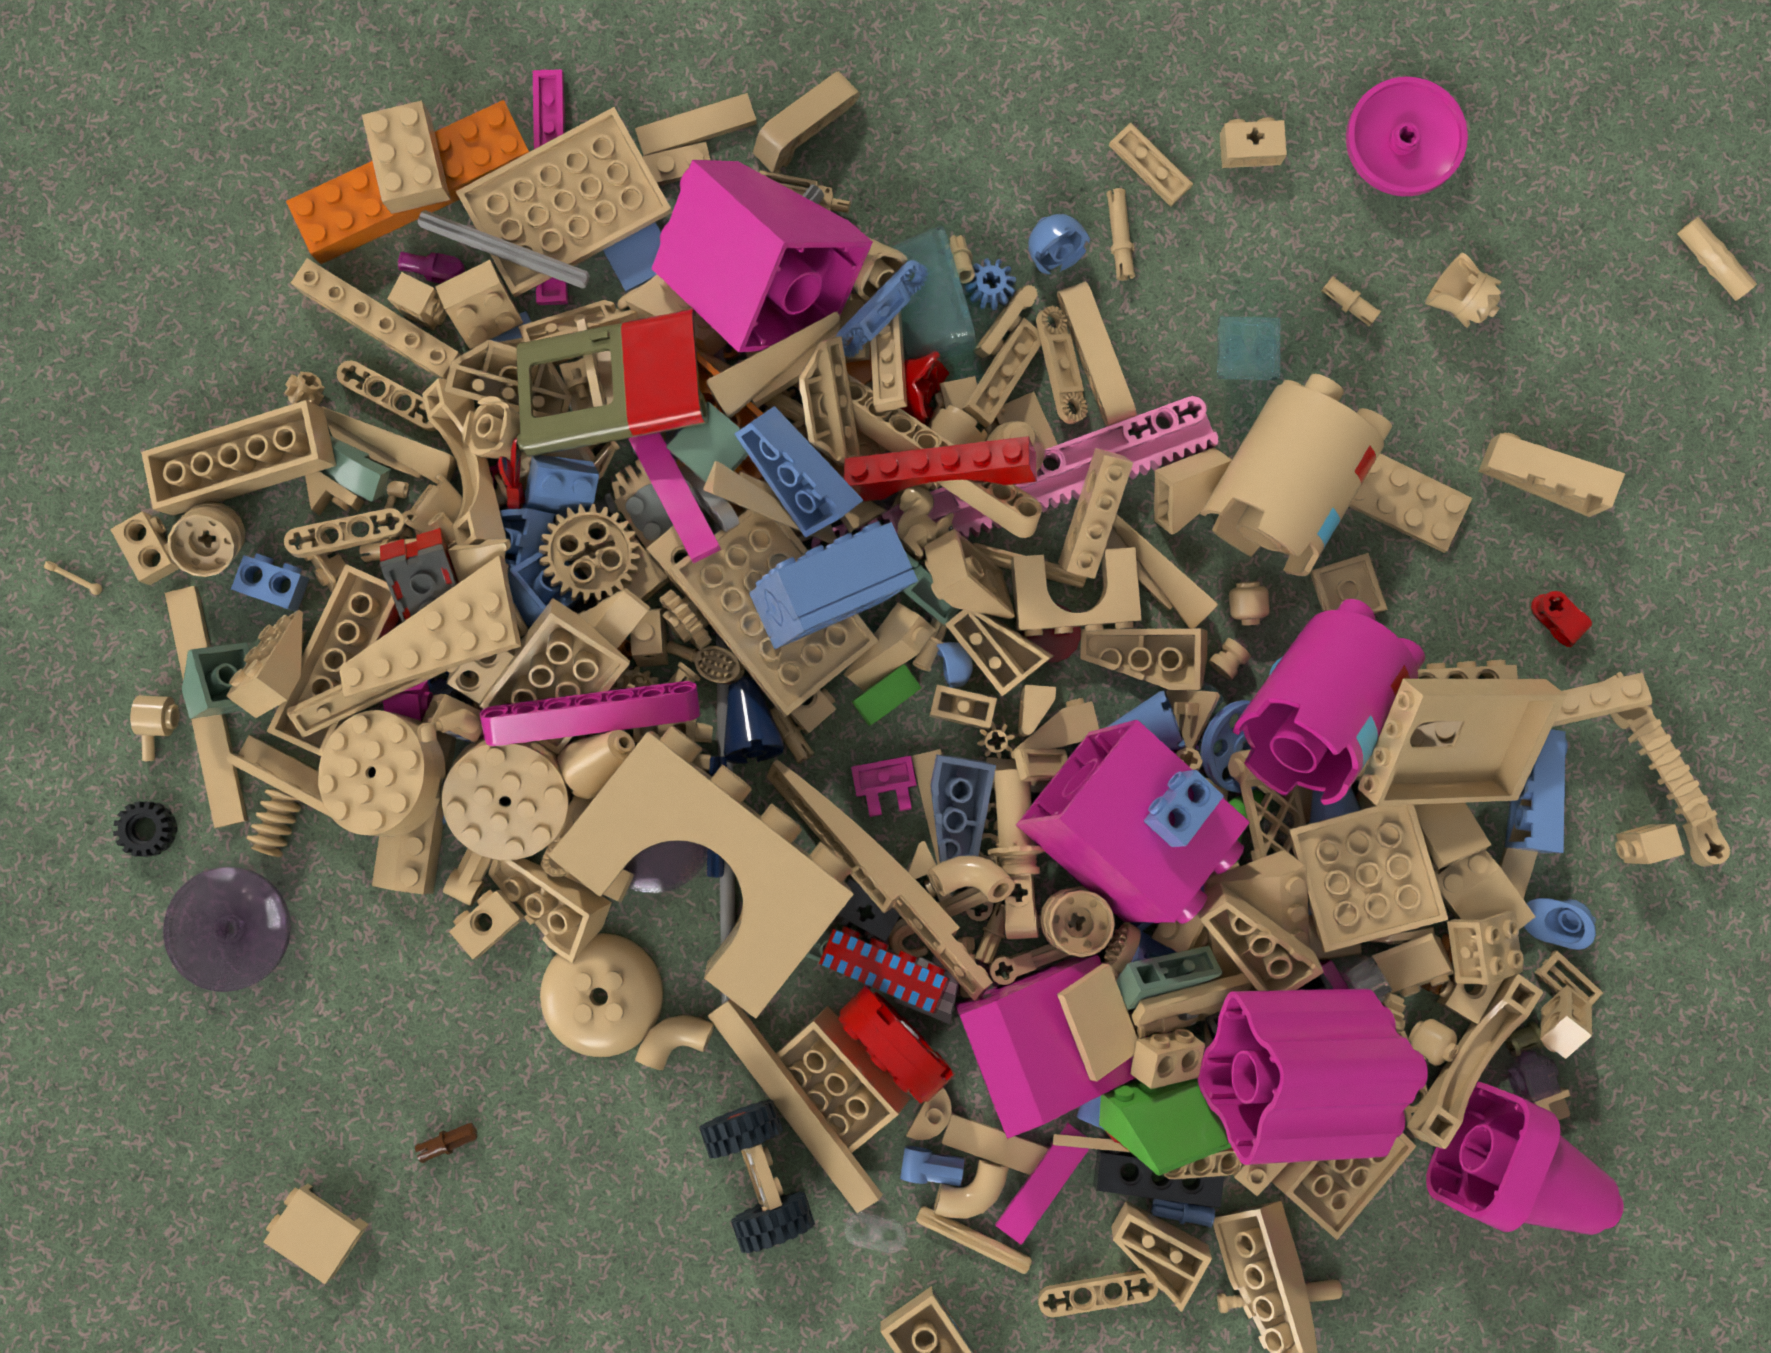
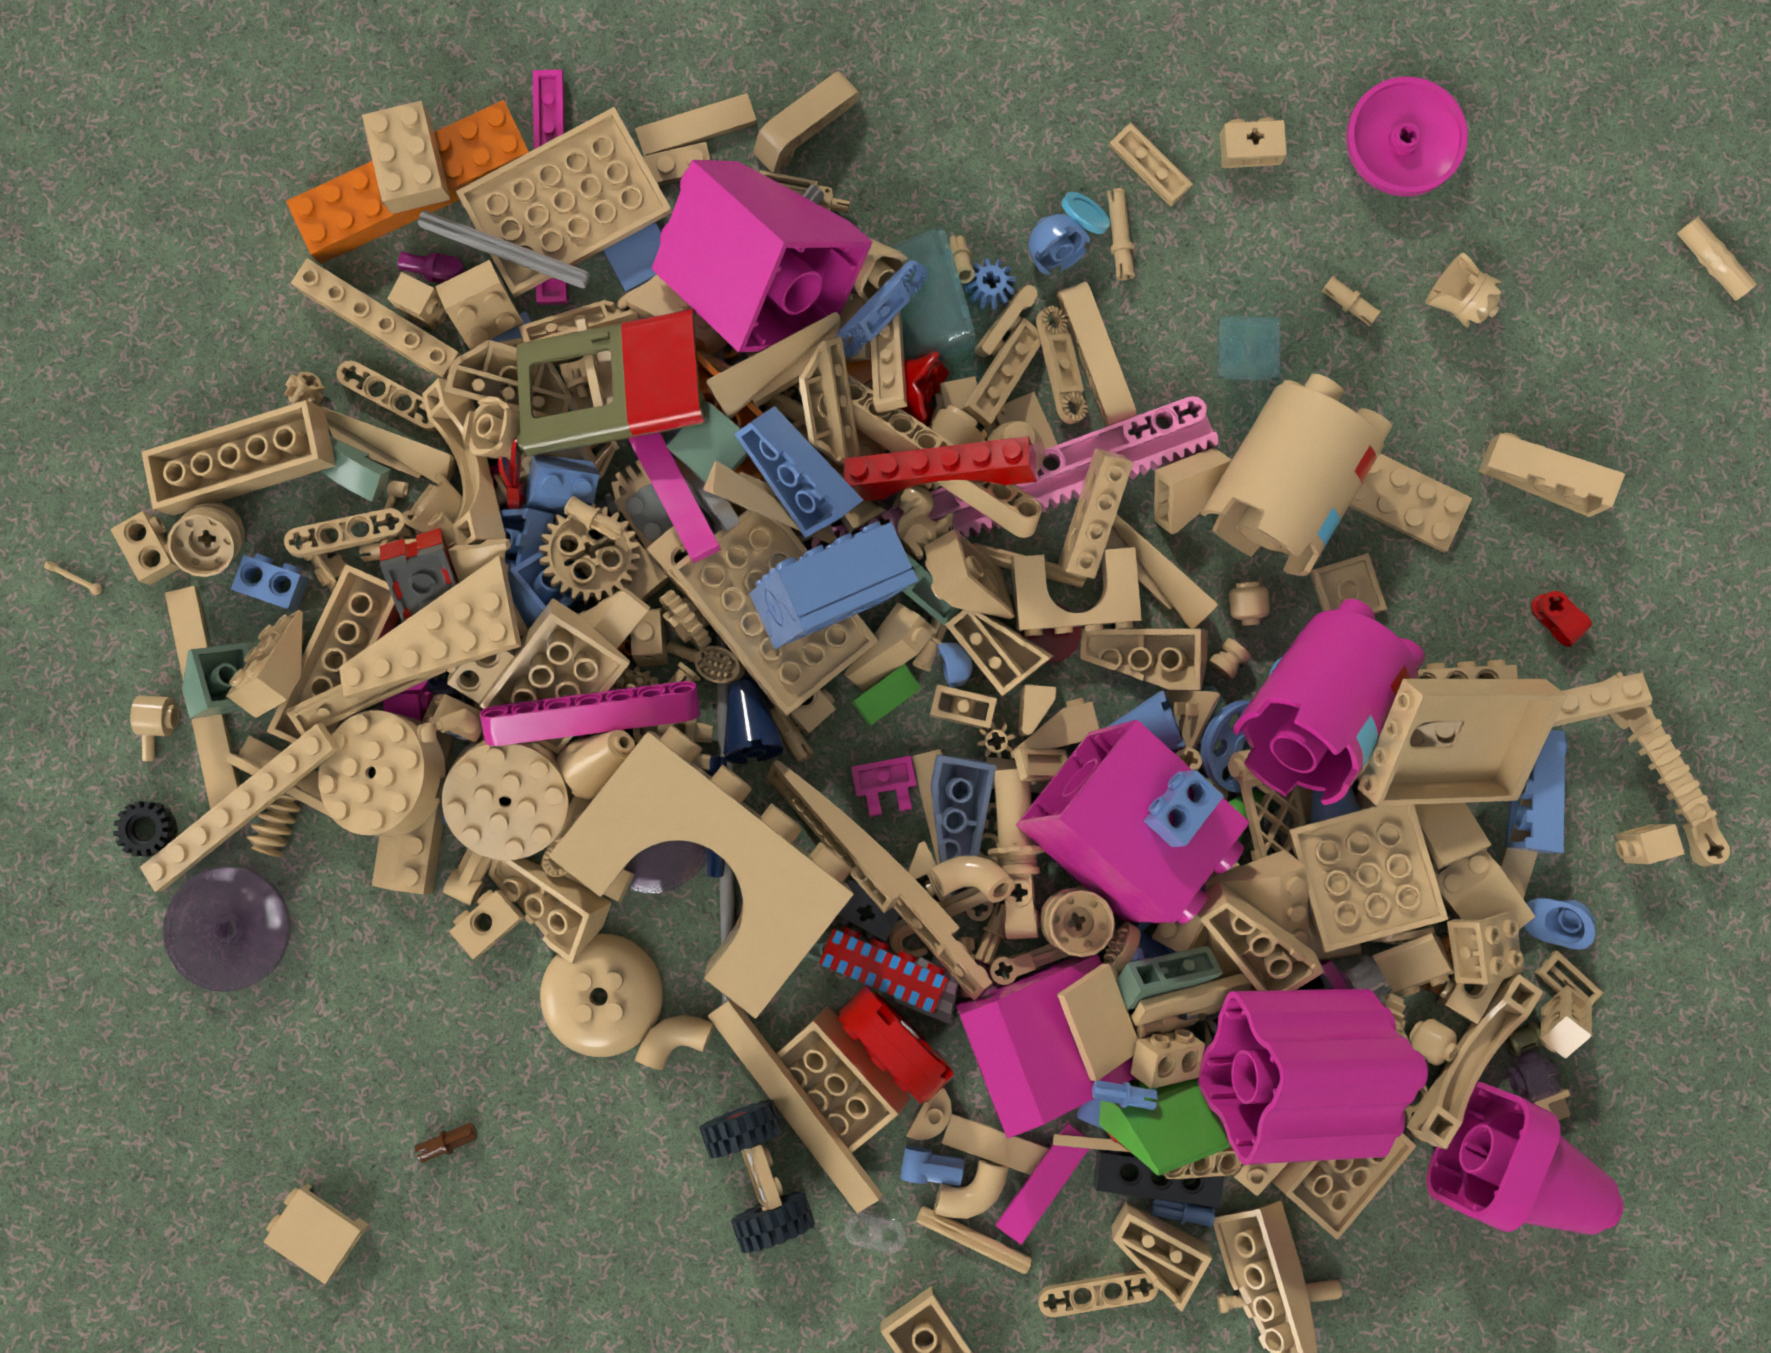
(239, 807): none -> tan plate
(323, 488): tan slope -> none
(594, 518): none -> tan axle
(1086, 212): none -> medium azure piece
(1124, 1094): none -> medium blue axle

